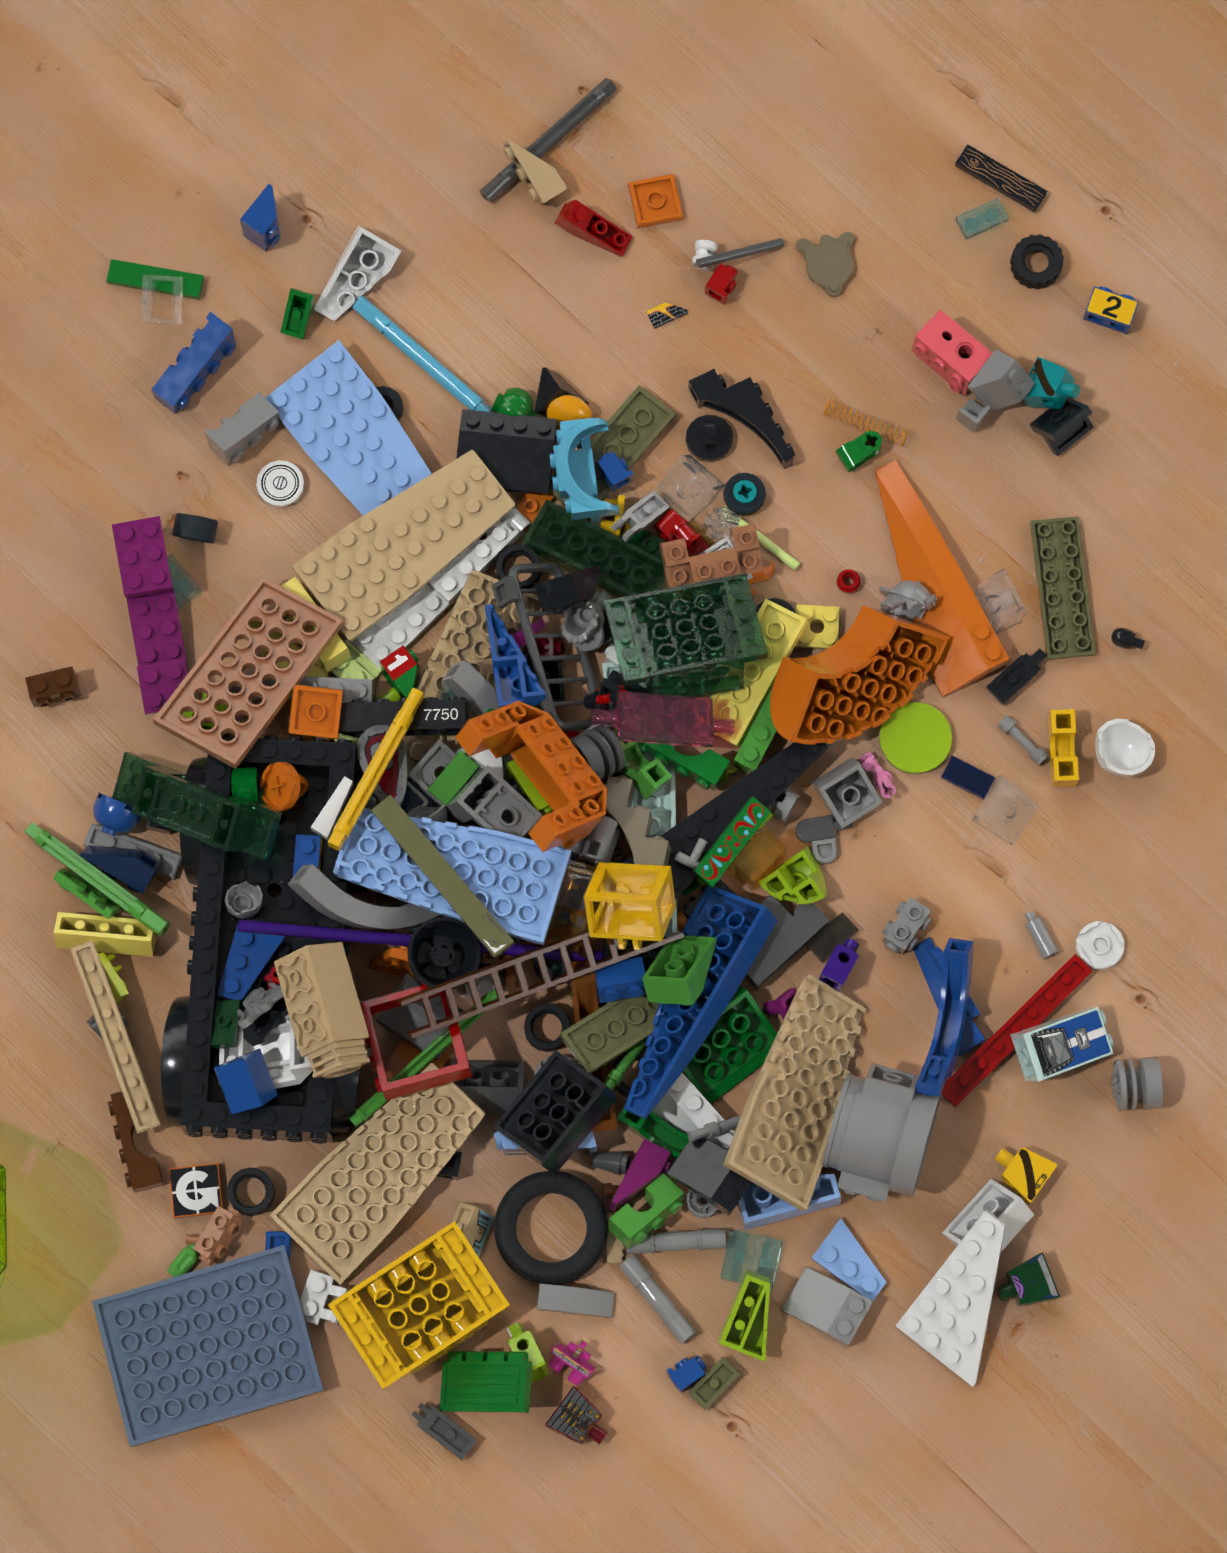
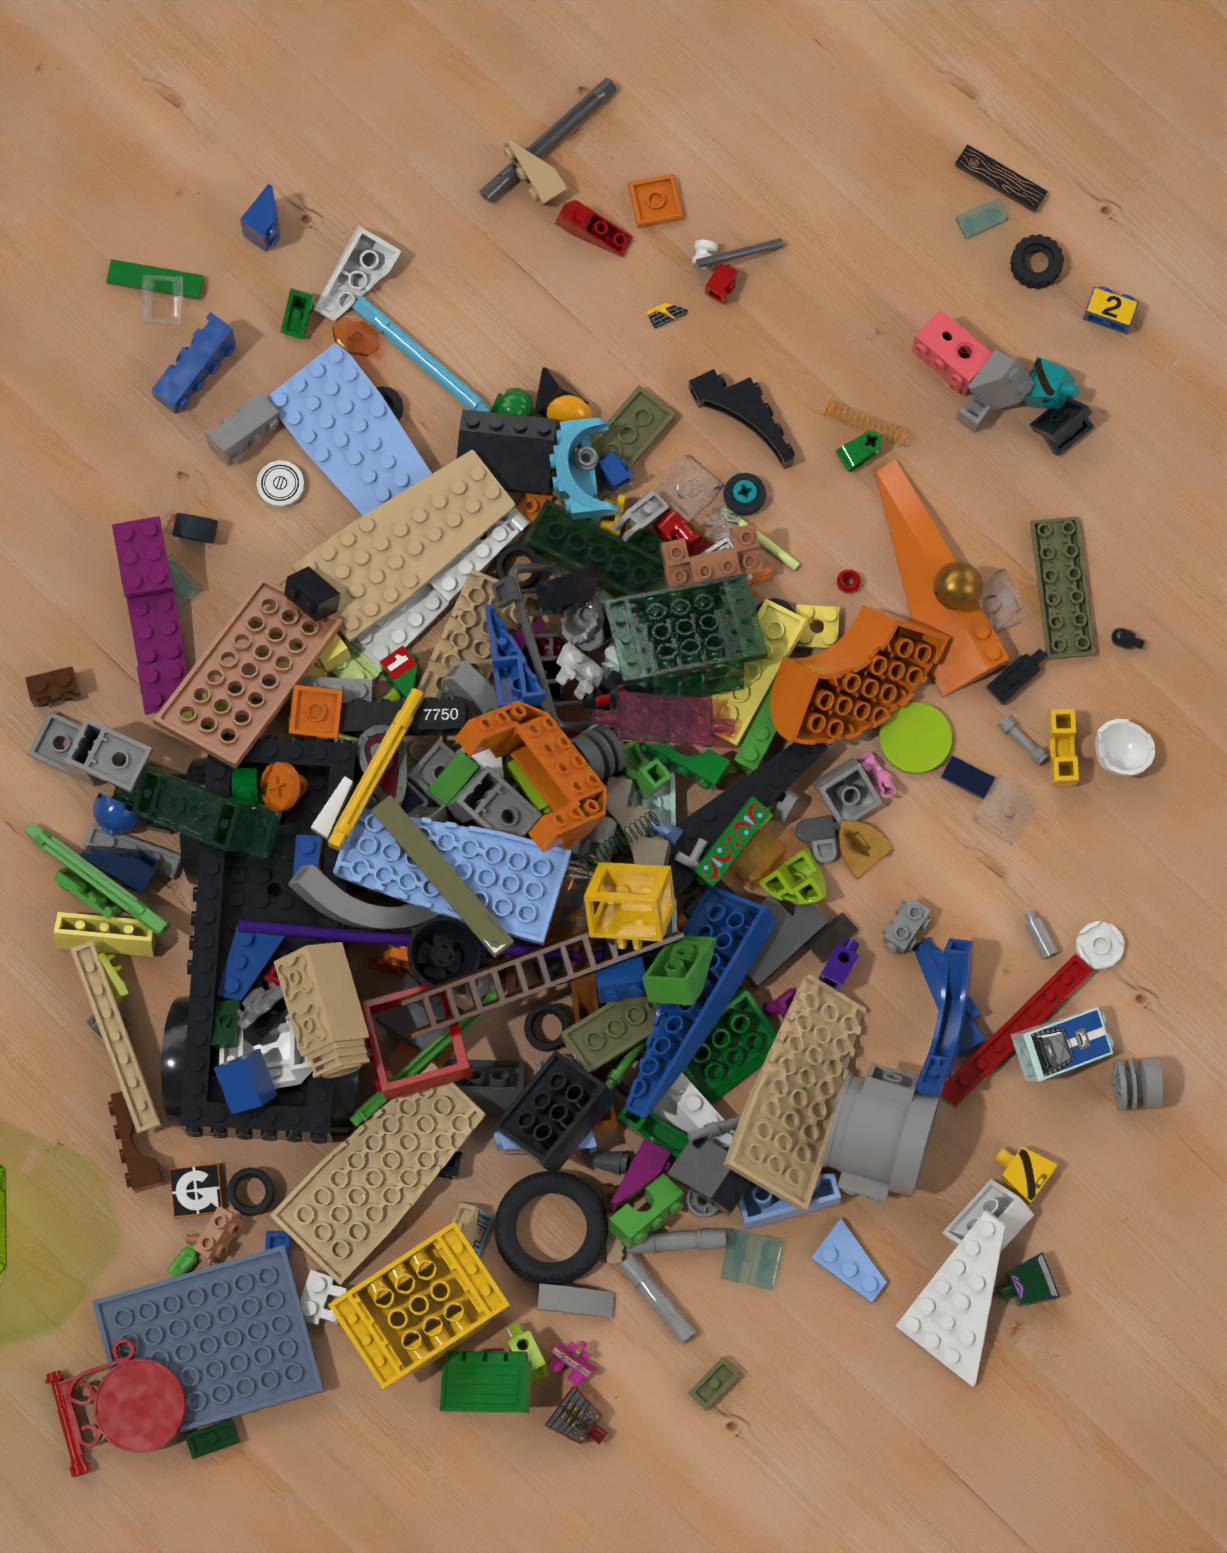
(90, 752): none -> light grey bracket
(134, 1406): none -> red piece
(212, 1438): none -> dark green plate
(243, 900): light grey hair -> none
(312, 594): none -> black brick
(355, 337): none -> clear orange piece
(445, 1431): dark grey hinge -> none
(578, 665): none -> white plate
(586, 451): none -> light grey plate
(588, 866): none -> dark green piece
(667, 831): none -> medium blue slope
(686, 1372): blue brick -> none
(709, 438): black tile -> none
(748, 1317): lime wedge -> none
(827, 1306): light grey slope -> none
(828, 262): dark tan tile -> none
(861, 846): none -> pearl gold shield
(907, 599): light grey hair -> none
(957, 586): none -> pearl gold piece

